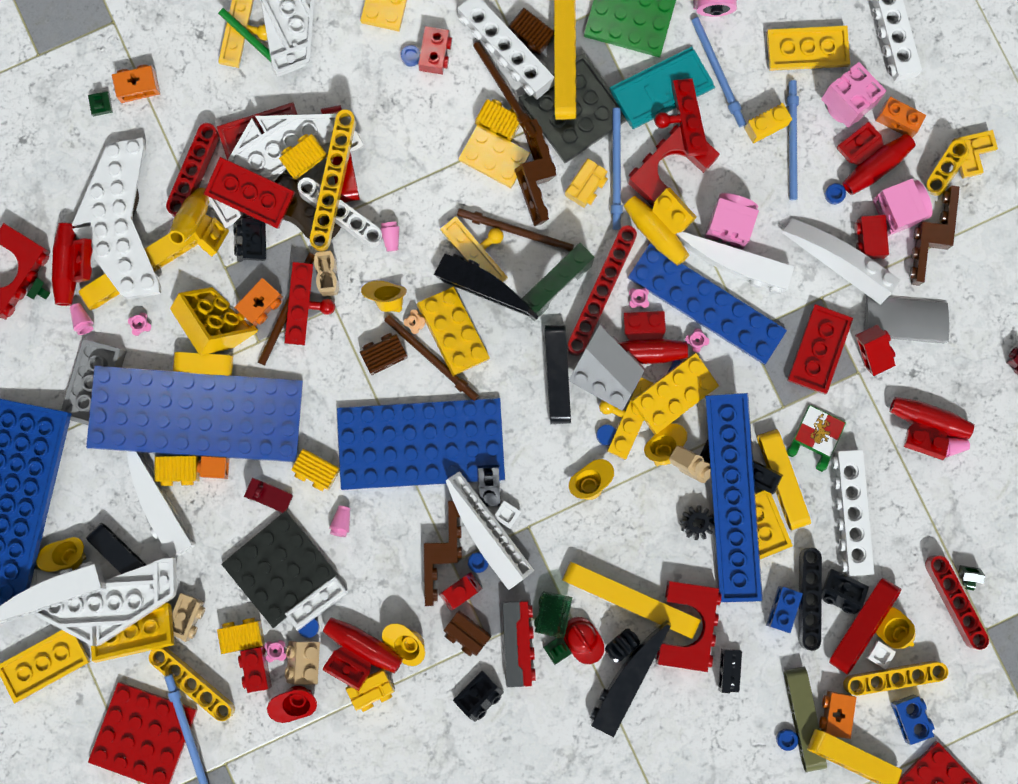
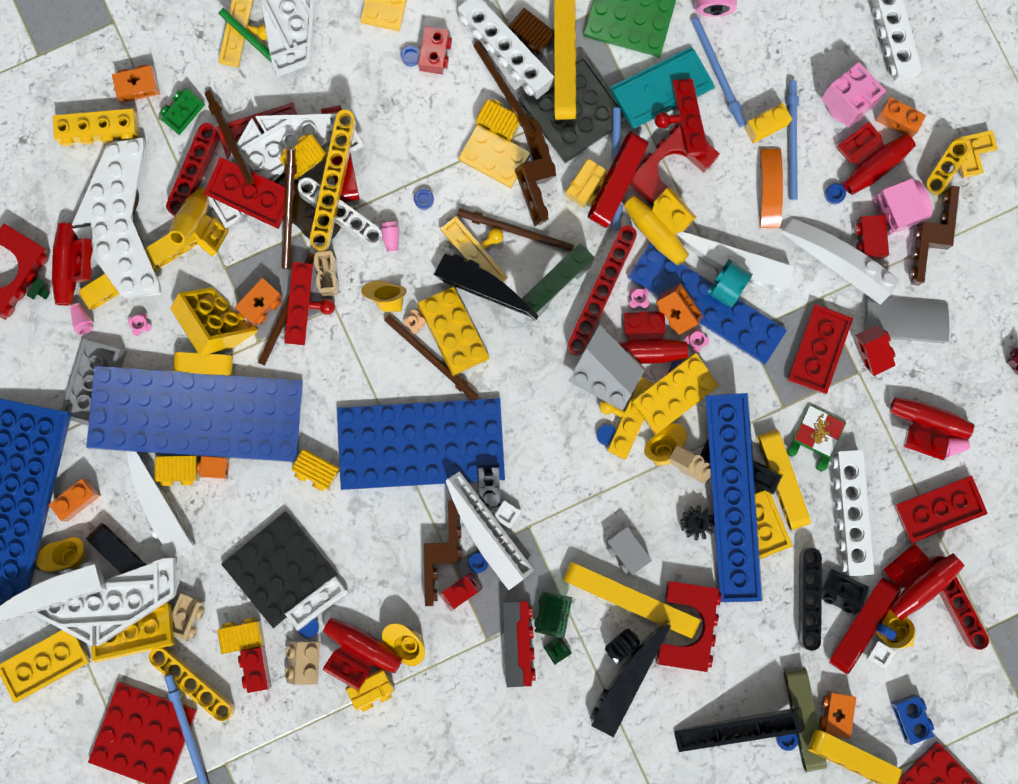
(74, 500): none -> orange brick
(95, 126): none -> yellow brick
(100, 103): dark green tile -> none
(181, 110): none -> green bracket
(216, 110): none -> reddish brown bar
(250, 240): black bracket -> none
(268, 495): dark red bracket -> none
(279, 646): bright pink plate -> none
(290, 170): none -> reddish brown bar
(292, 705): red piece -> none
(341, 522): bright pink cone -> none
(383, 354): reddish brown brick -> none
(423, 199): none -> blue tile
(467, 633): reddish brown brick -> none
(478, 696): black bracket -> none
(557, 374): black beam -> none
(584, 640): red piece -> none
(591, 479): yellow piece -> none
(618, 179): none -> red beam
(628, 551): none -> light grey brick
(679, 309): none -> orange brick
(730, 283): none -> teal brick
(730, 670): black bracket -> none
(732, 220): bright pink piece -> none
(741, 729): none -> black slope
(771, 188): none -> orange slope
(784, 609): blue brick -> none
(808, 48): yellow plate -> none
(886, 632): none -> blue tile
(905, 678): yellow beam -> none
(919, 579): none -> red plate
(941, 509): none -> red plate
(970, 576): tile -> none

